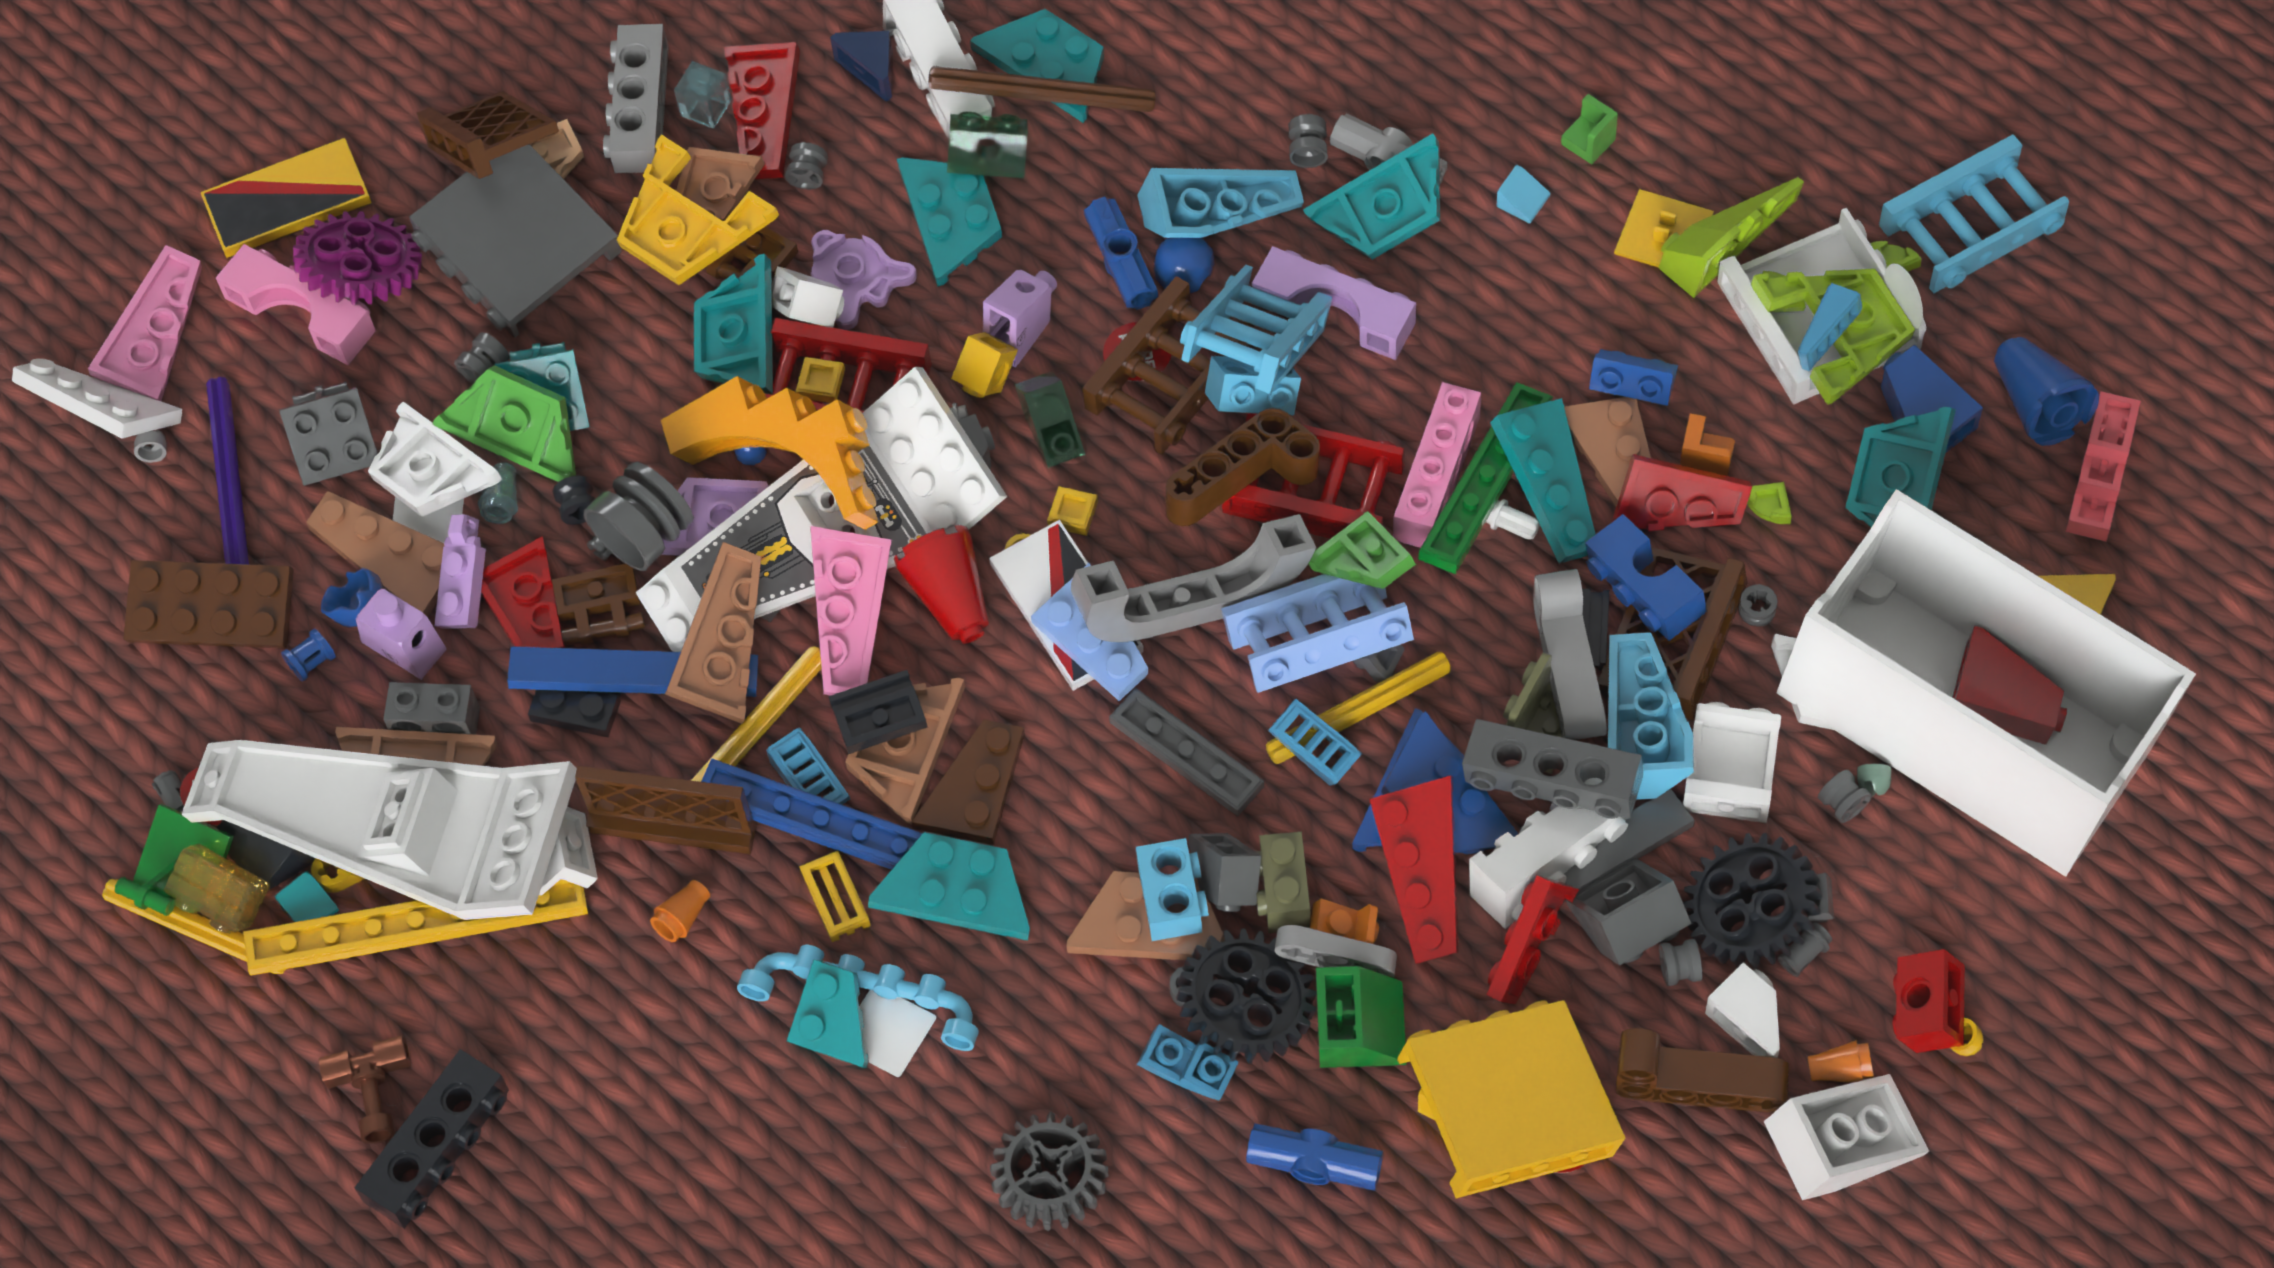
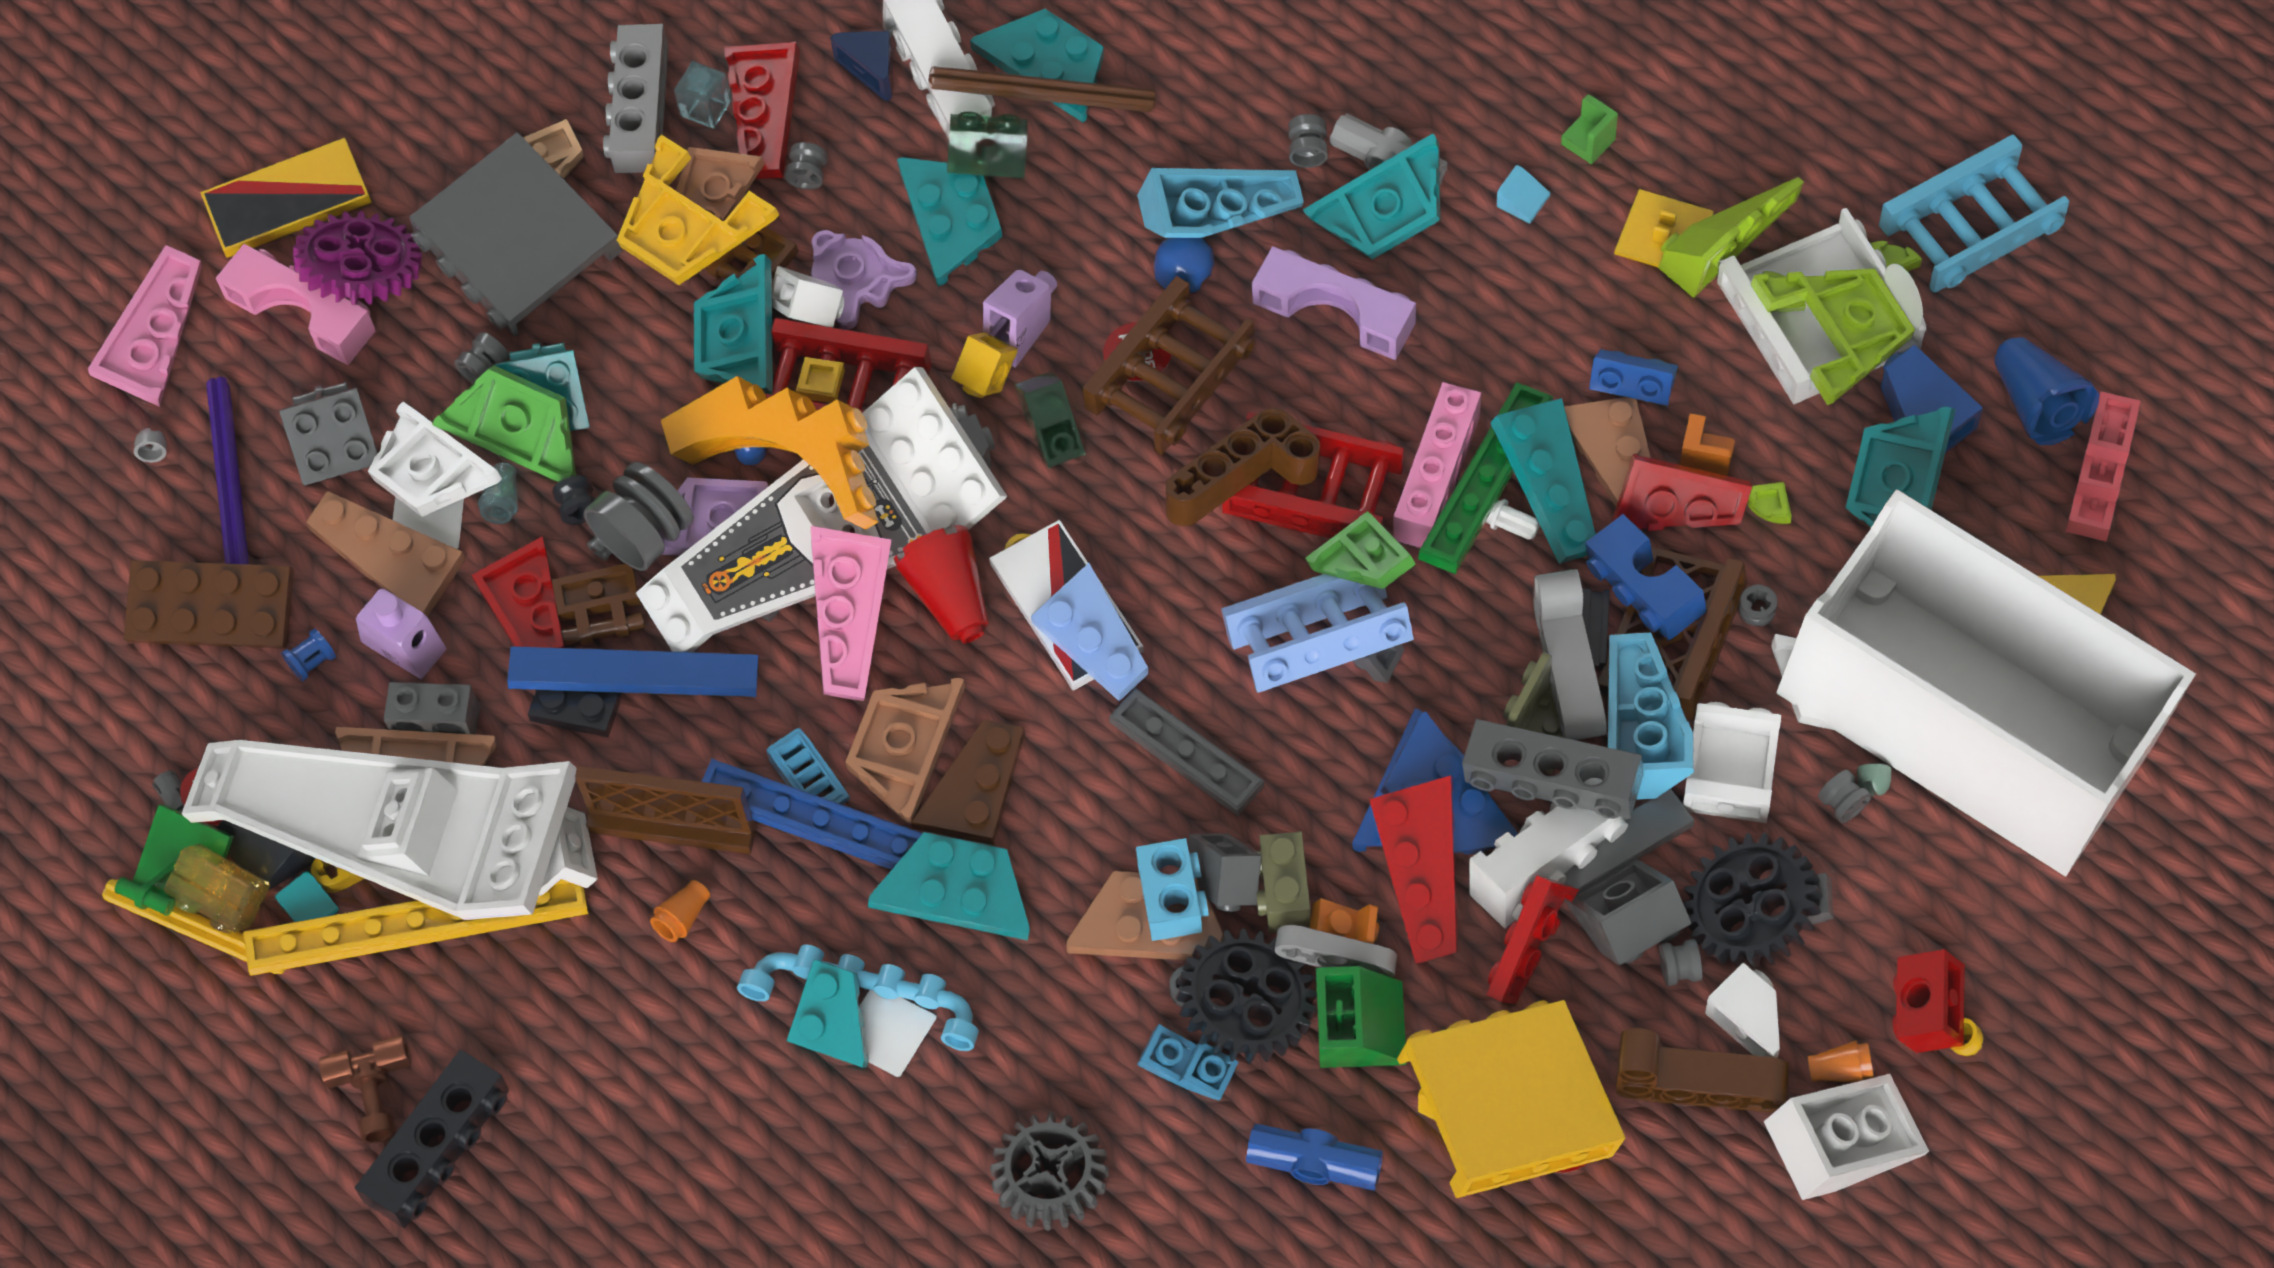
(95, 400): white wing -> none
(346, 602): blue hair -> none
(460, 575): lavender hinge -> none
(484, 131): reddish brown fence -> none
(717, 649): nougat wing -> none
(767, 710): yellow axle -> none
(848, 925): yellow tile -> none
(878, 711): black plate -> none
(1073, 509): yellow tile -> none
(1126, 269): blue piece -> none
(1195, 598): light grey arch -> none
(1233, 389): medium azure brick -> none
(1278, 351): medium azure fence -> none
(1316, 764): dark azure slope -> none
(1370, 701): yellow axle -> none
(1802, 955): dark grey pin -> none
(1831, 319): dark azure slope -> none
(2008, 689): red slope -> none

